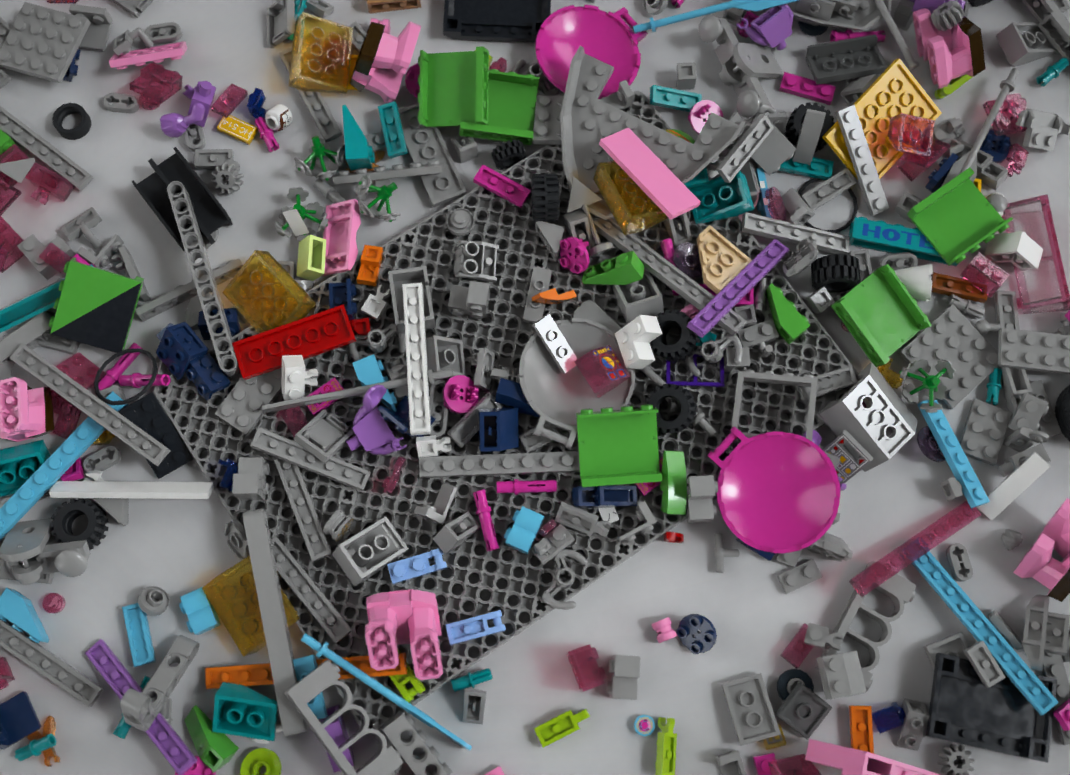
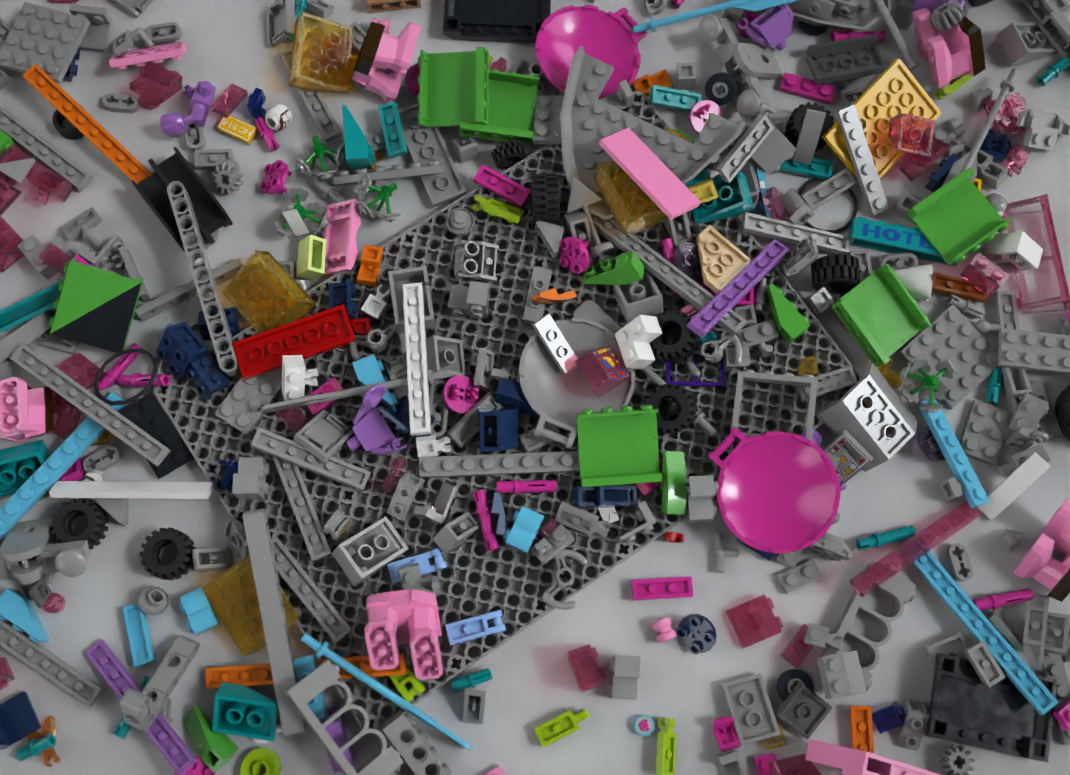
(38, 593): none -> dark grey bracket
(86, 124): none -> orange plate
(156, 543): none -> black tyre
(211, 559): none -> light grey slope
(275, 178): none -> dark pink plate
(404, 495): none -> light grey bracket
(412, 578): none -> light grey plate
(497, 208): none -> lime plate
(498, 510): none -> sand blue slope
(645, 82): none -> orange slope
(662, 588): none -> dark pink plate
(704, 190): none -> light yellow hinge
(726, 734): none -> dark pink bracket
(729, 85): none -> black bush
(754, 621): none -> clear pink plate
(808, 367): none -> clear yellow tile
(879, 539): none -> teal pin
(980, 98): none -> light grey tile
(994, 601): none -> dark pink pin

